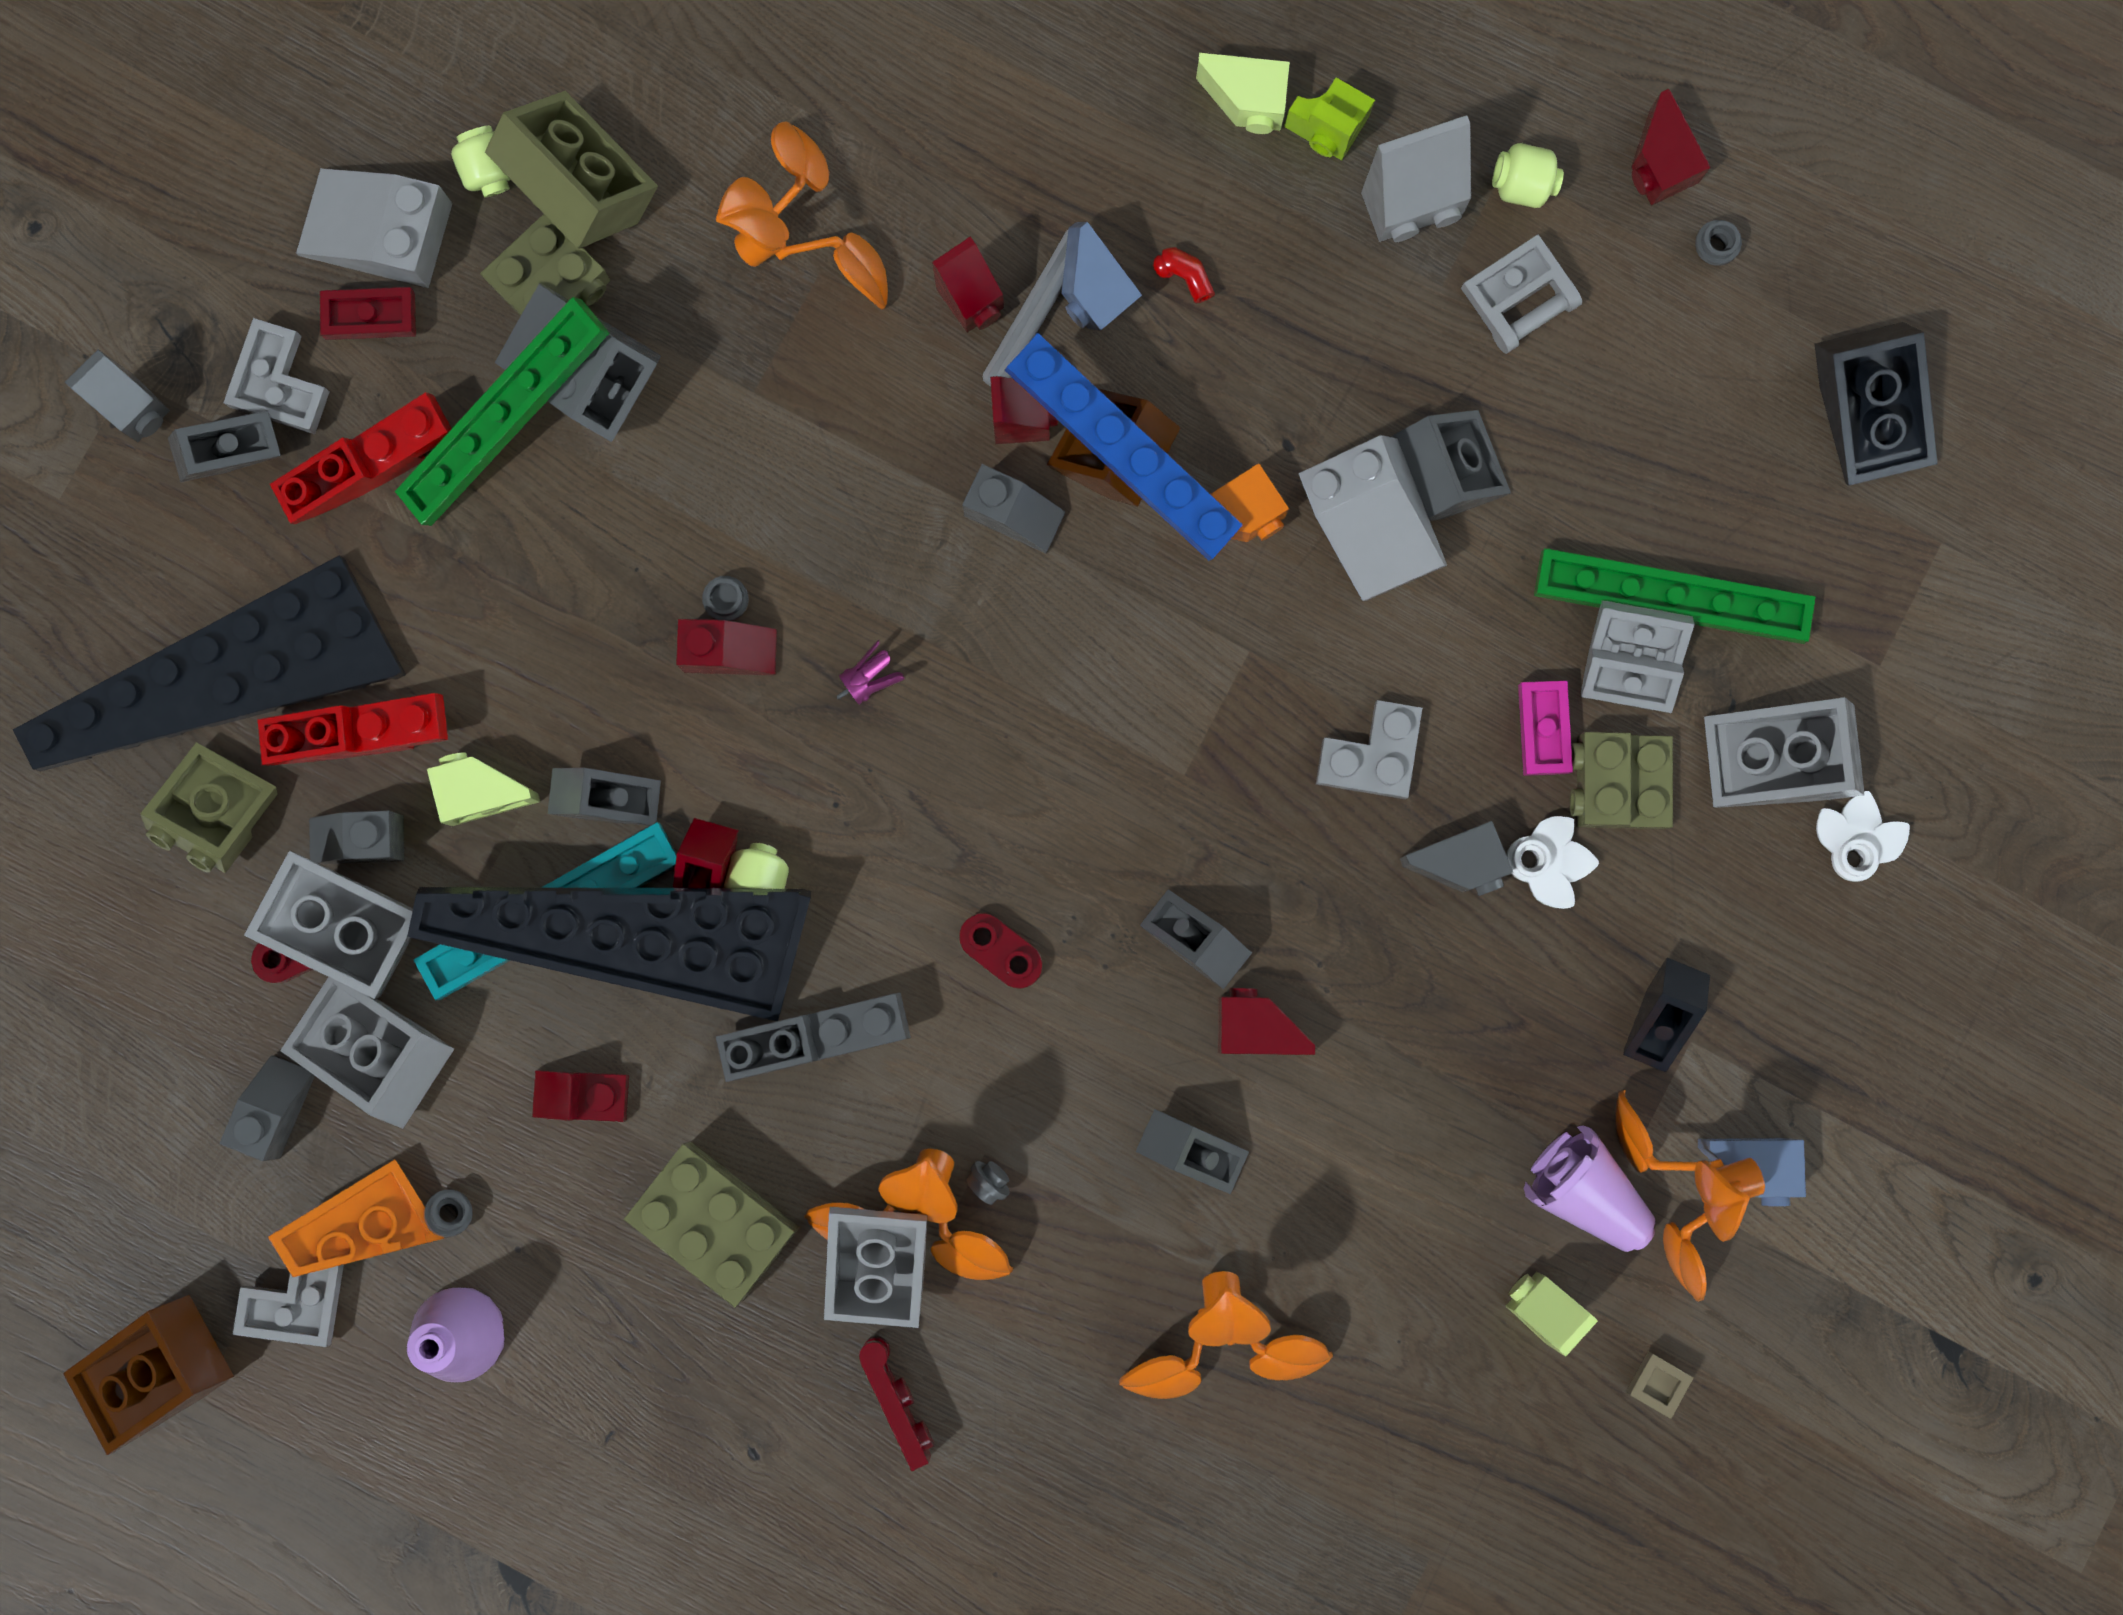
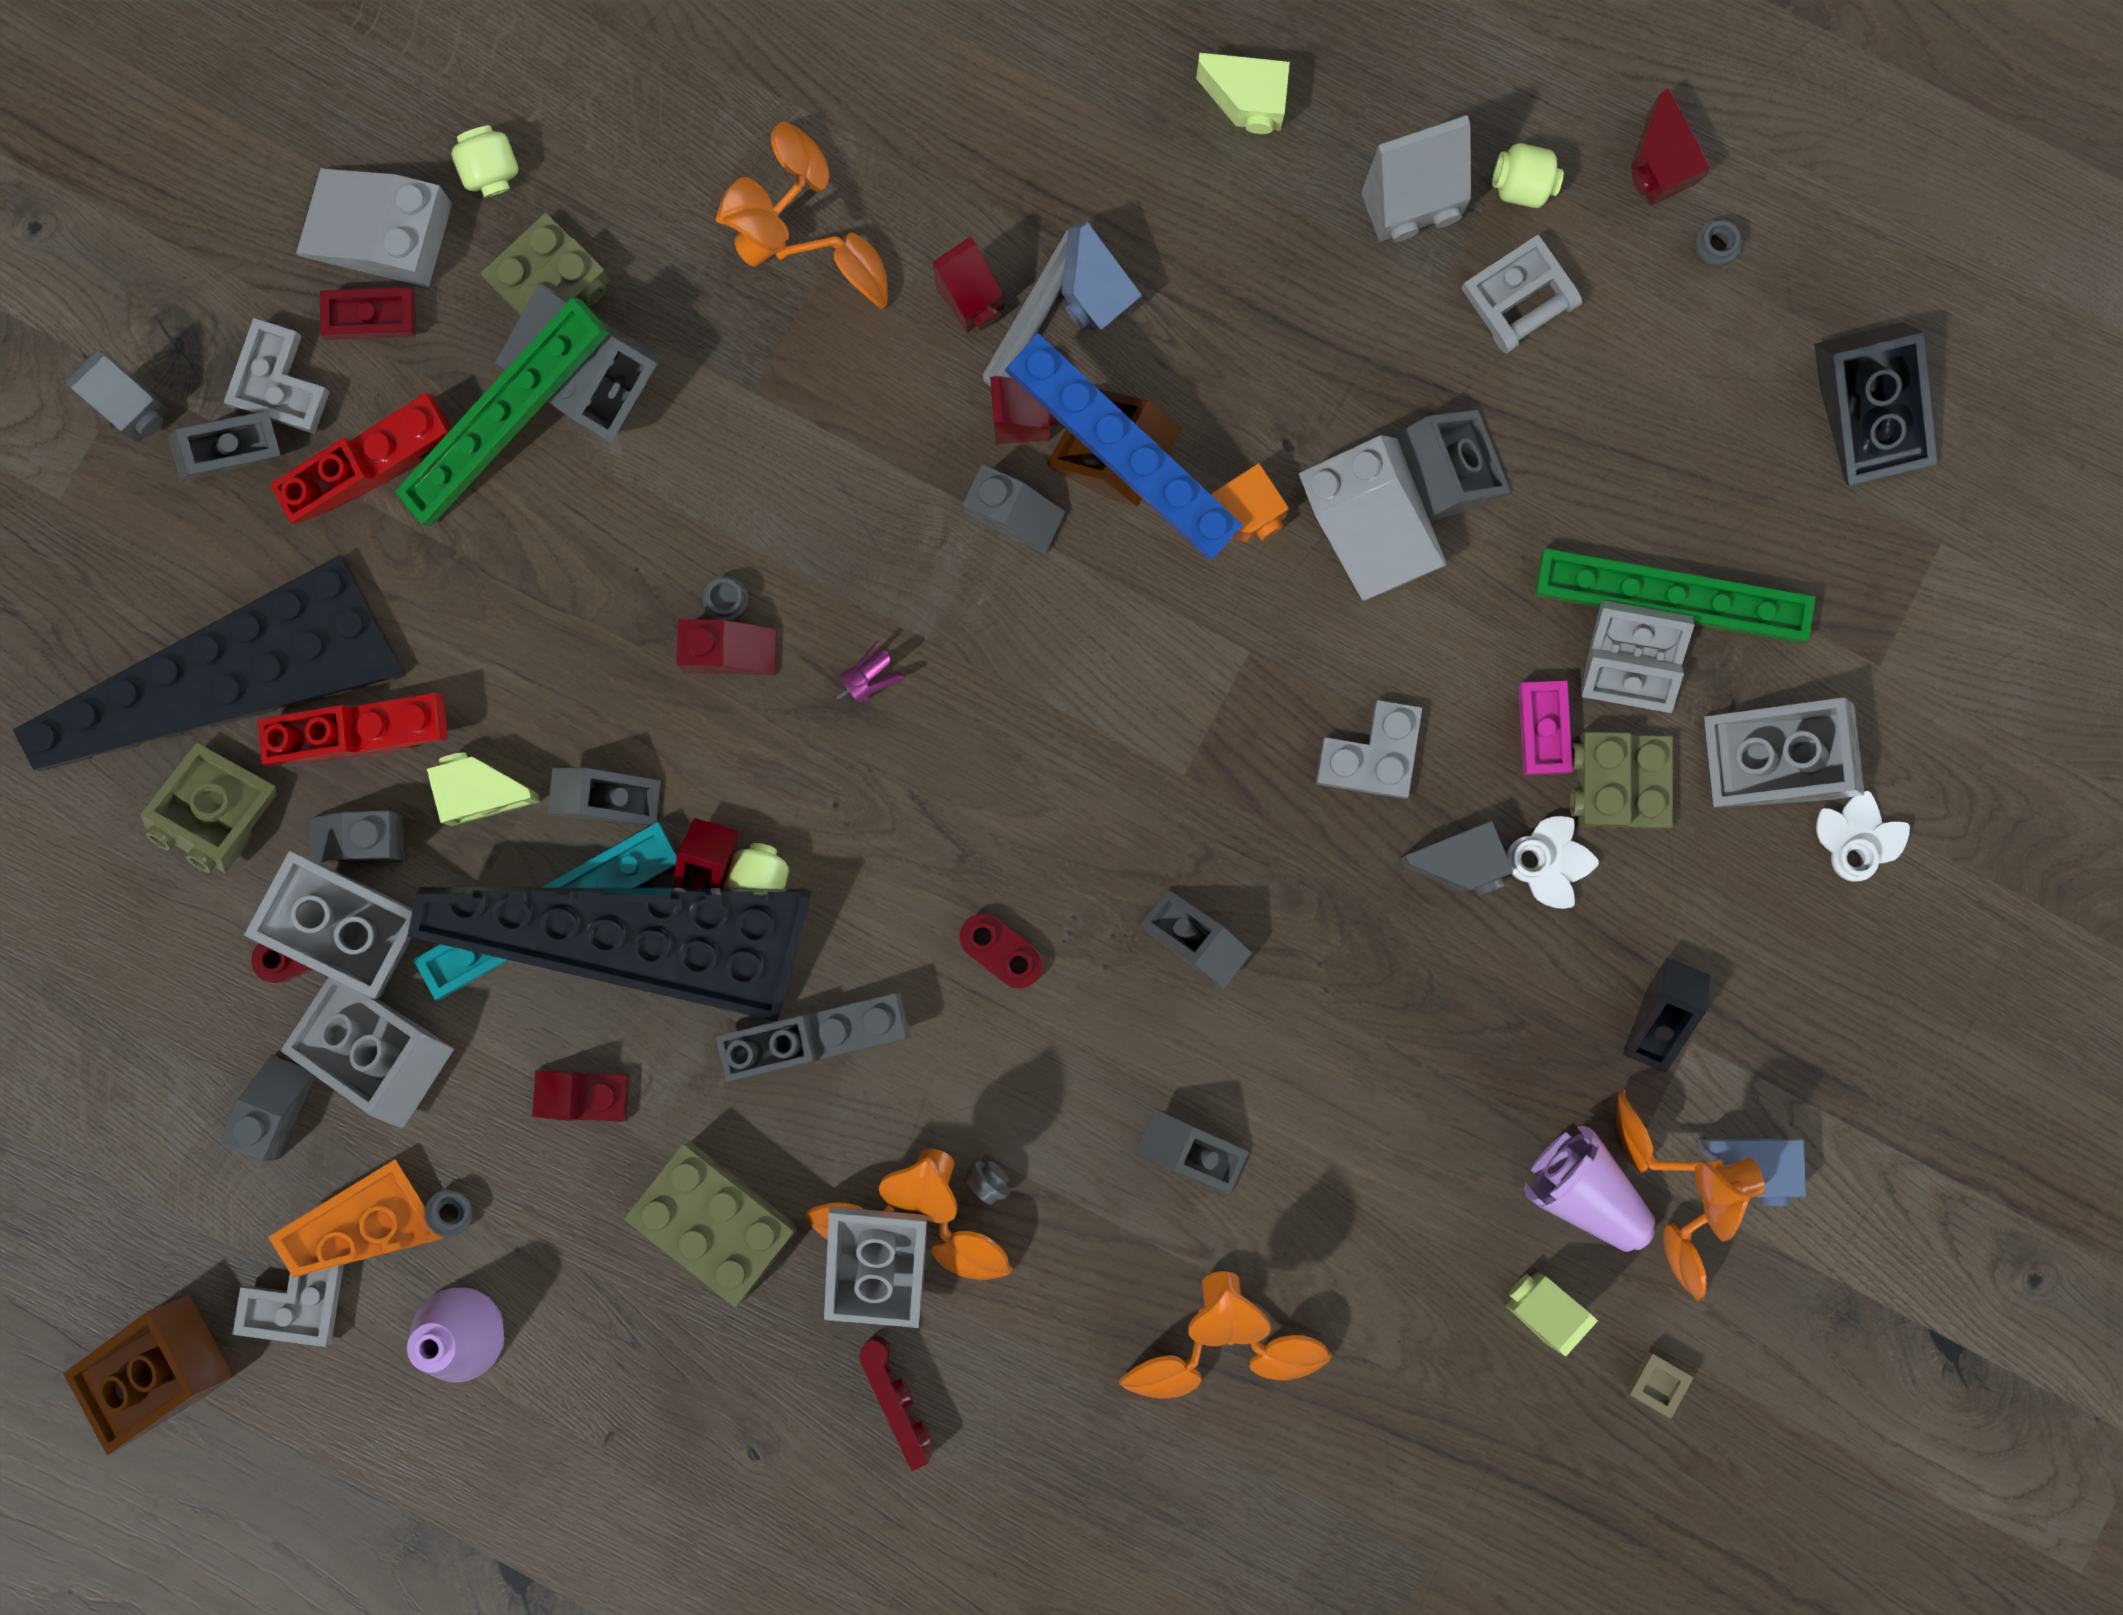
(570, 169): olive brick -> none
(1187, 267): red arm -> none
(1257, 1027): dark red slope -> none
(1331, 119): lime brick -> none

